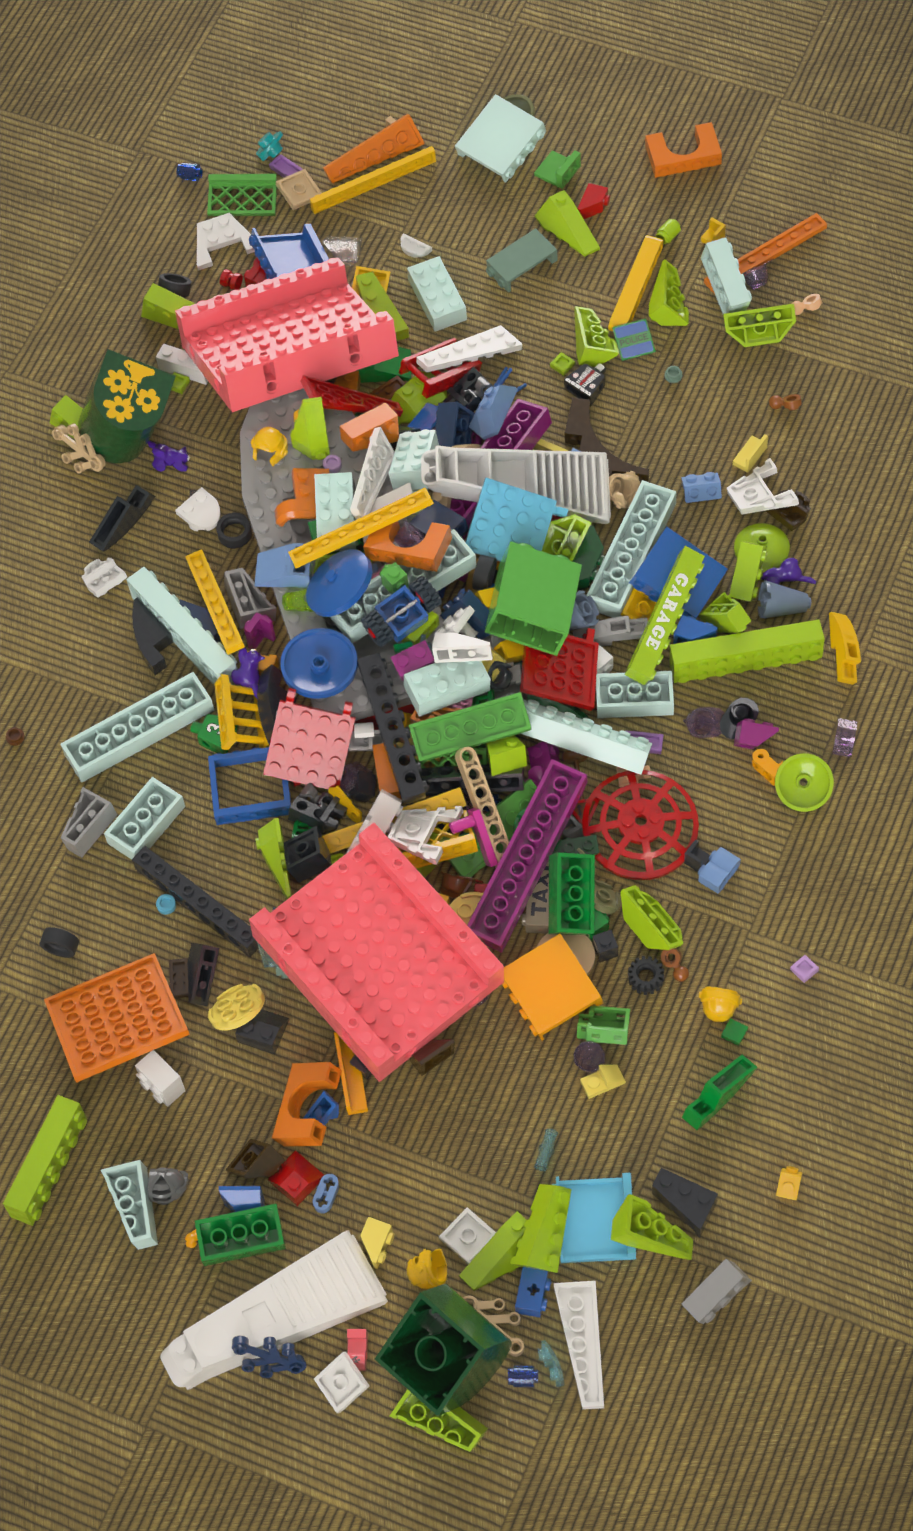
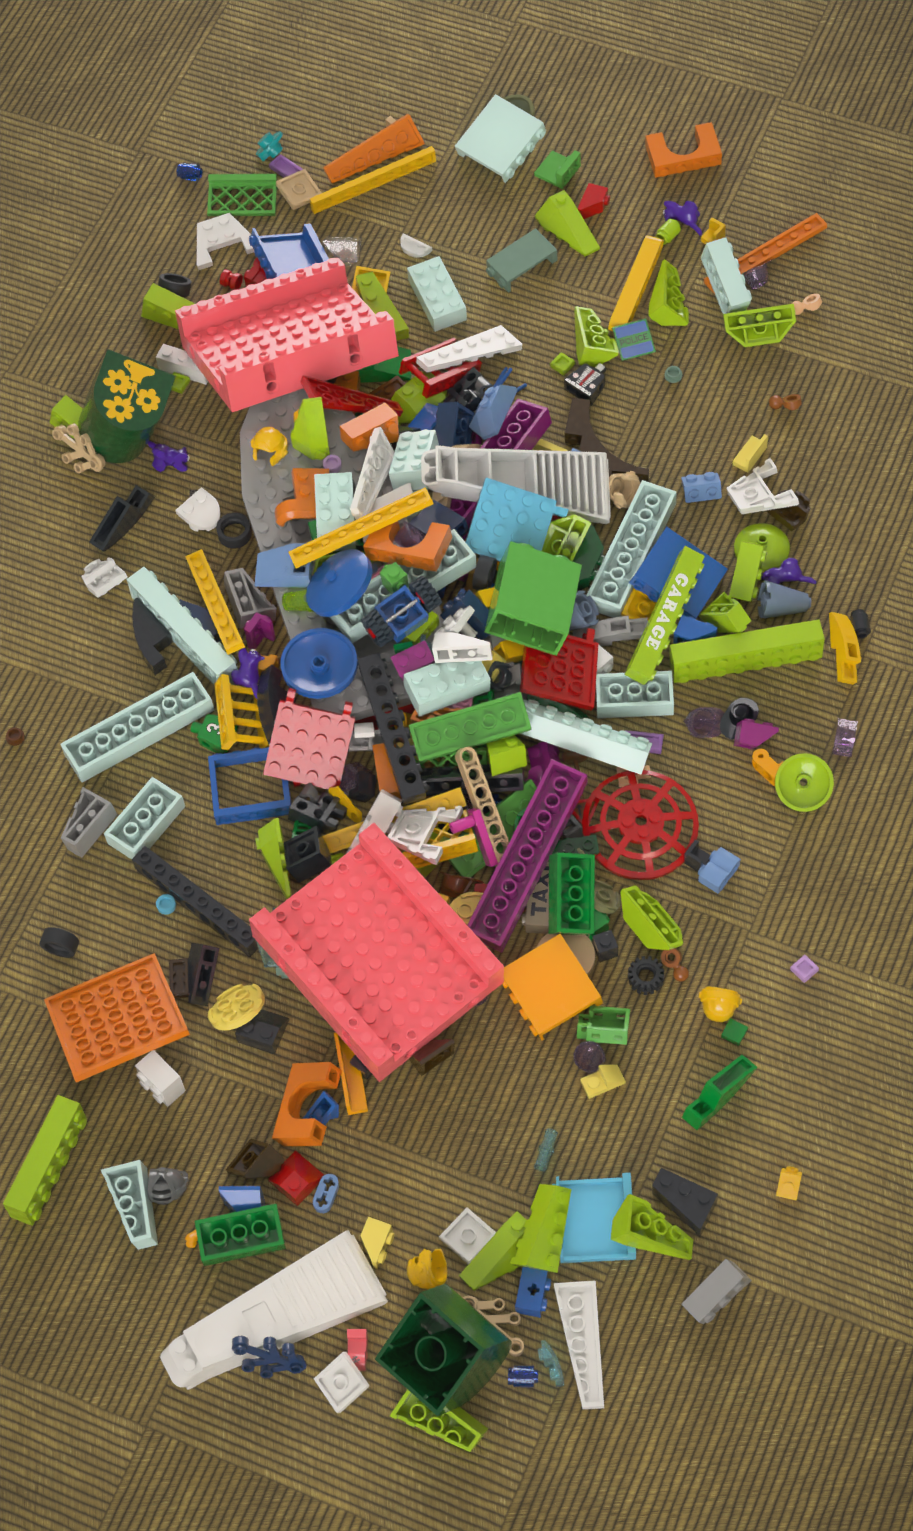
(686, 214): none -> dark purple animal
(860, 622): none -> black brick

